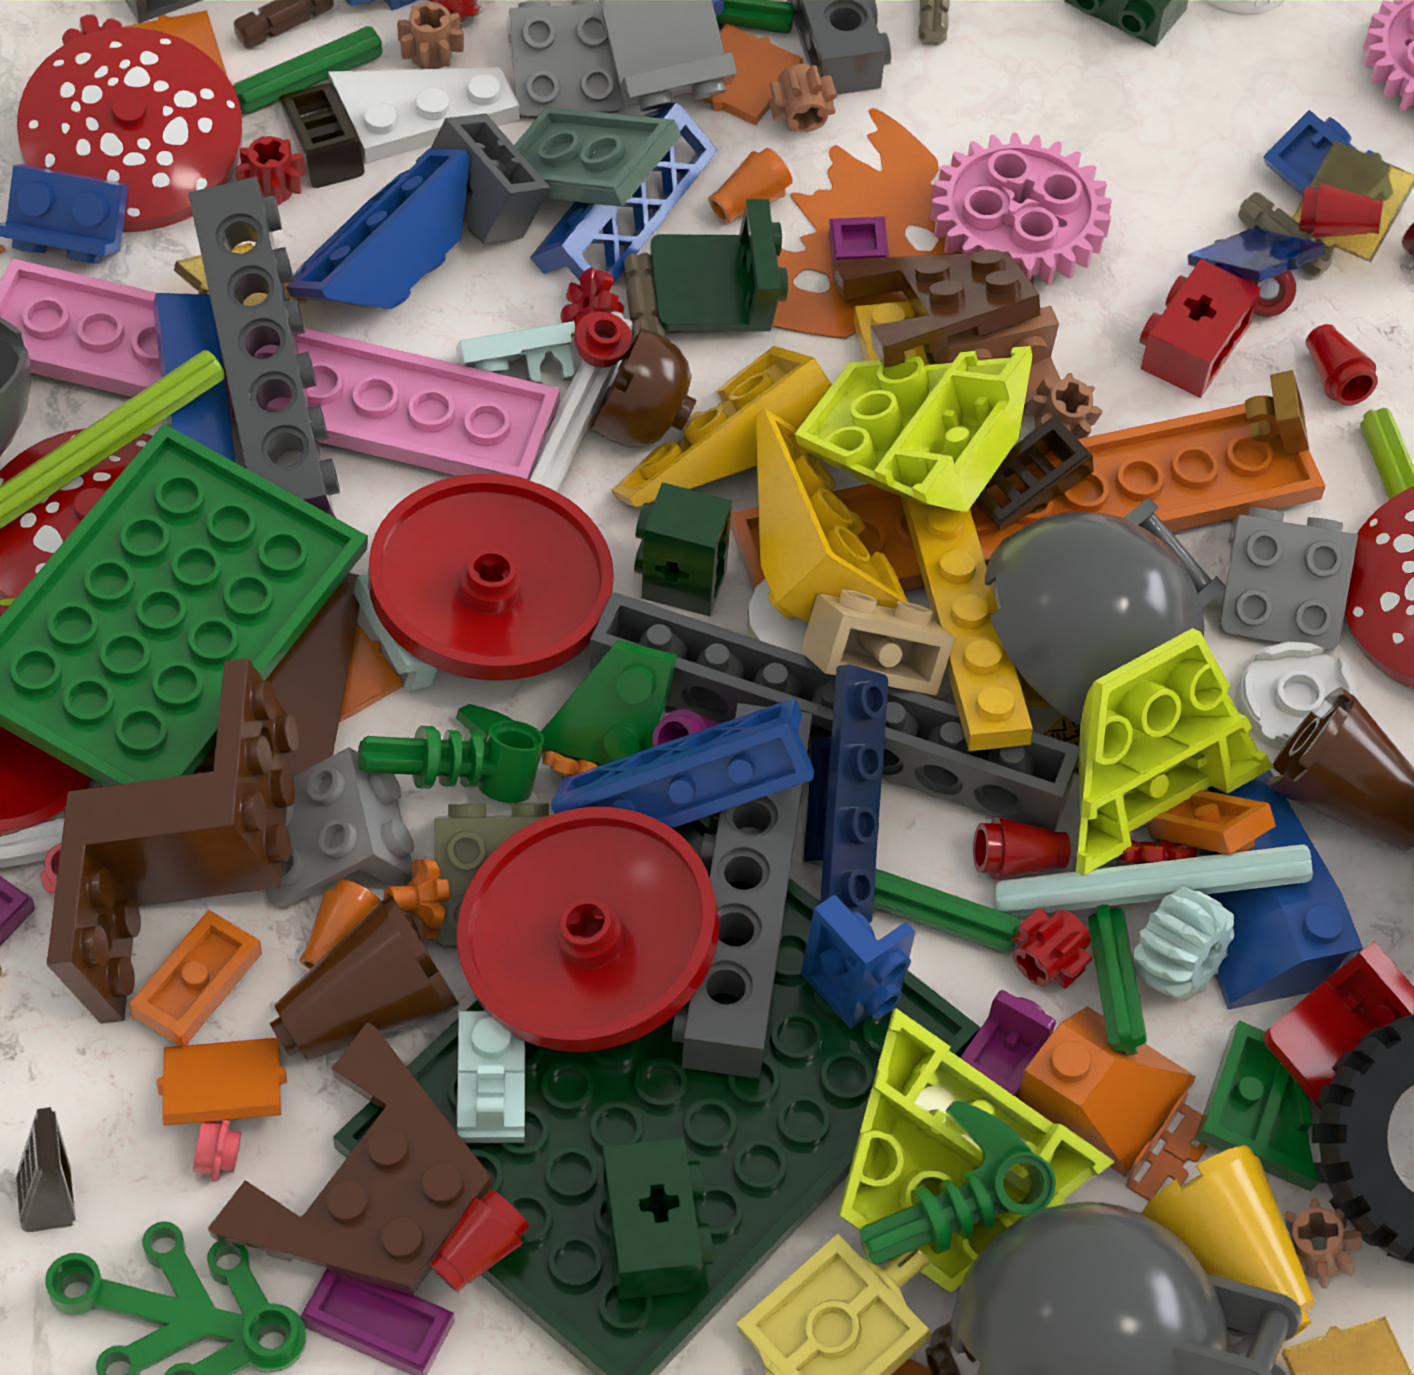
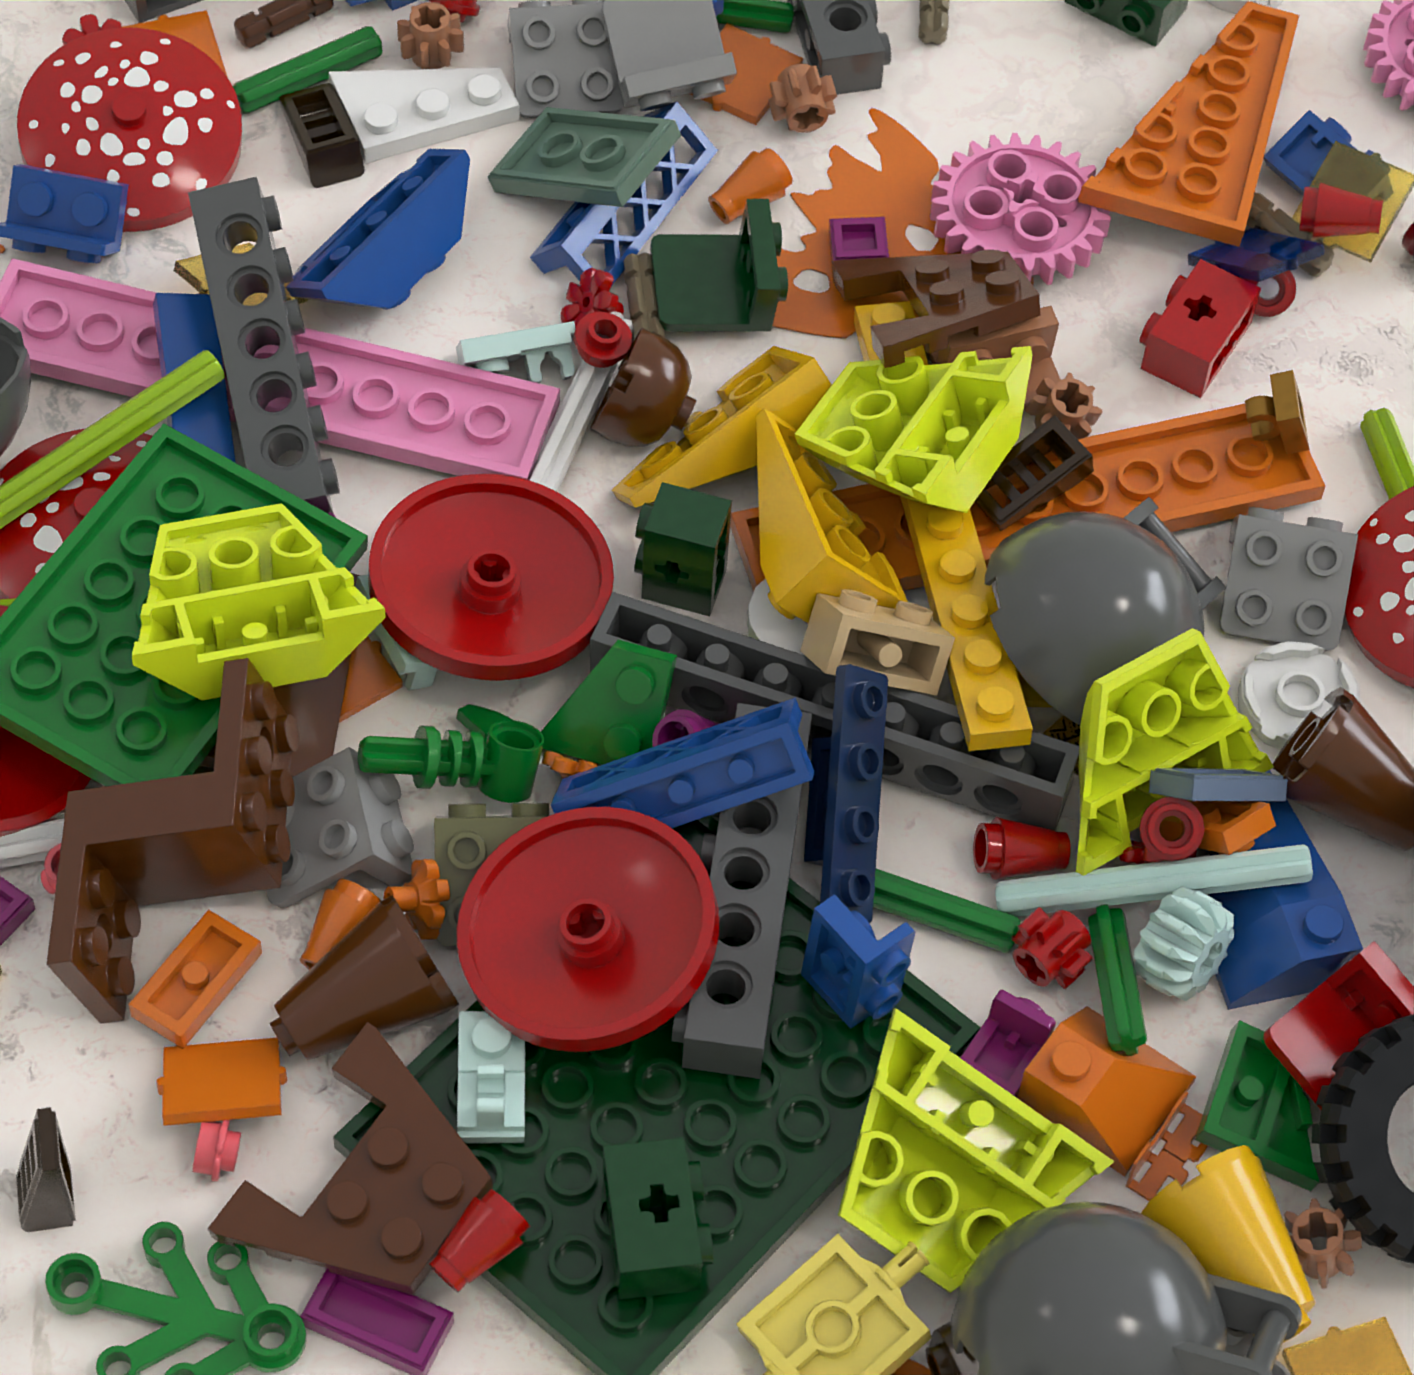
(252, 591): none -> neon yellow wedge
(274, 167): red gear -> none
(501, 183): dark grey brick -> none
(974, 1201): green piece -> none
(1191, 833): none -> red plate
(1206, 137): none -> orange wing
(1218, 784): none -> sand blue tile
(1341, 366): red cone -> none

